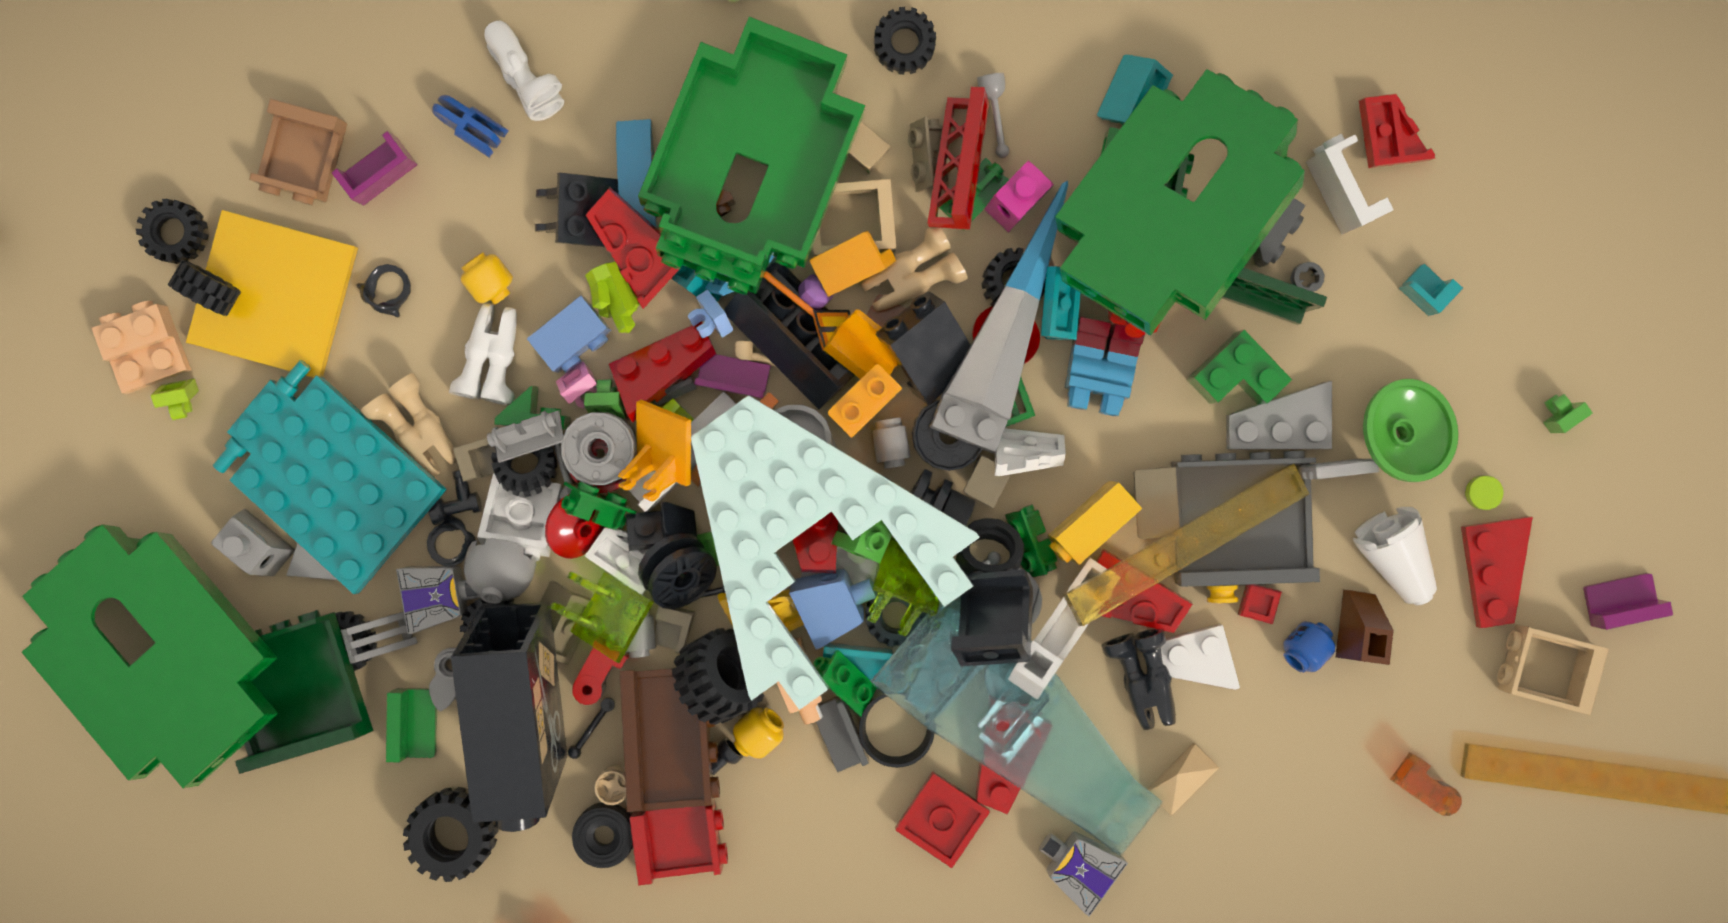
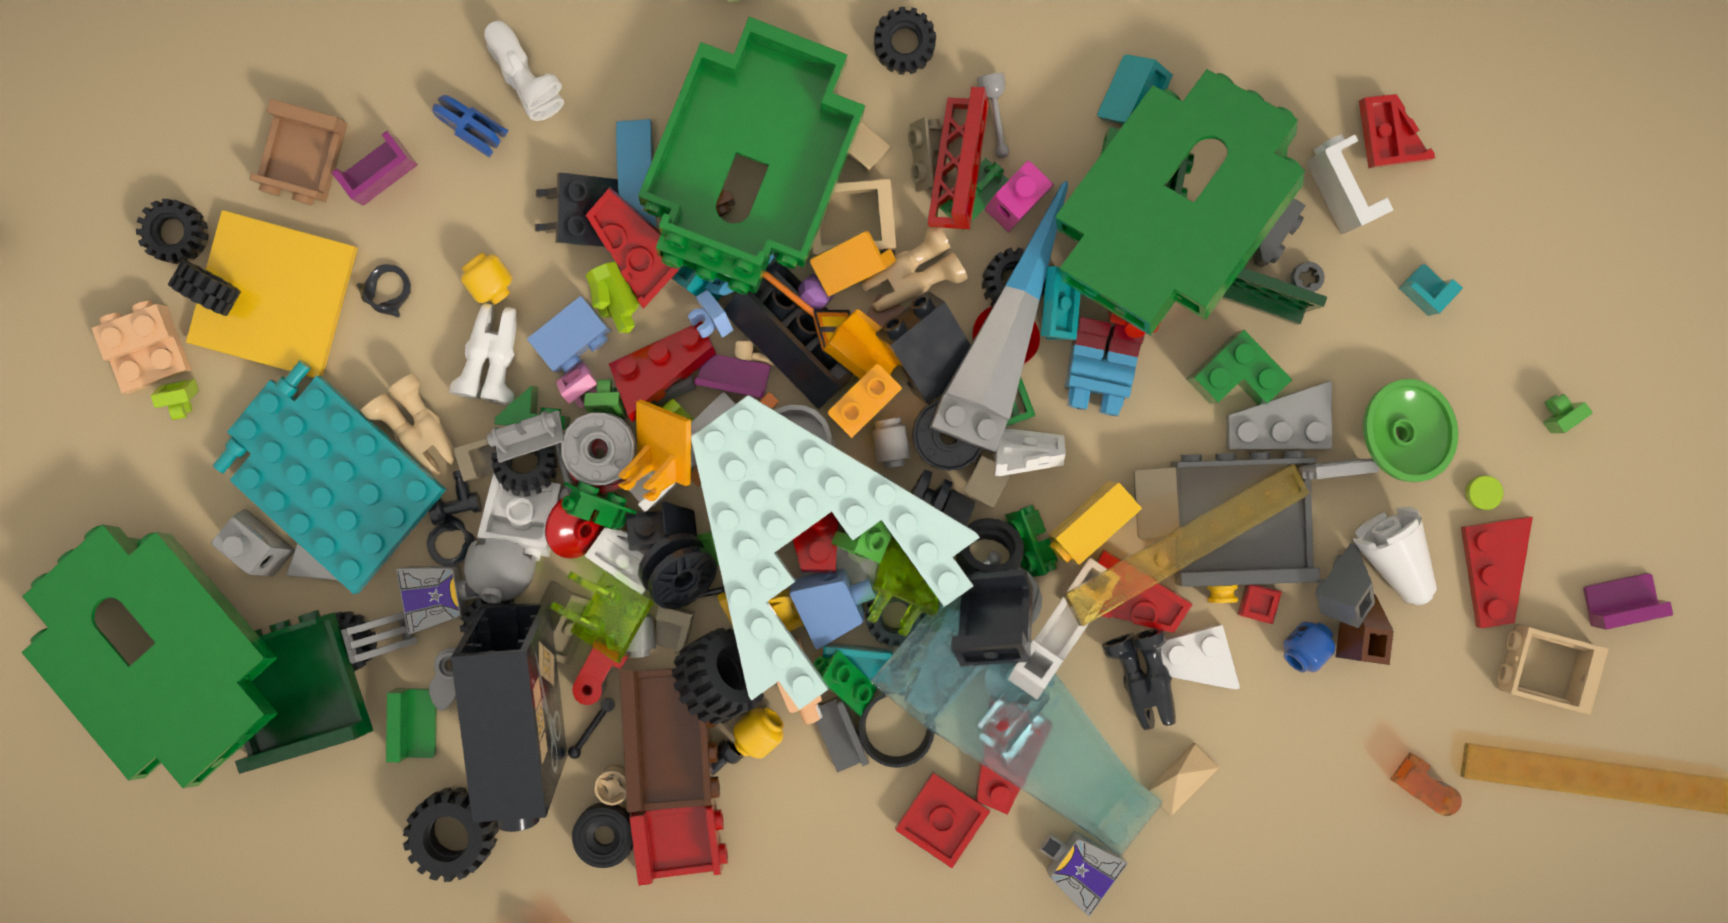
(1347, 590): none -> dark grey slope

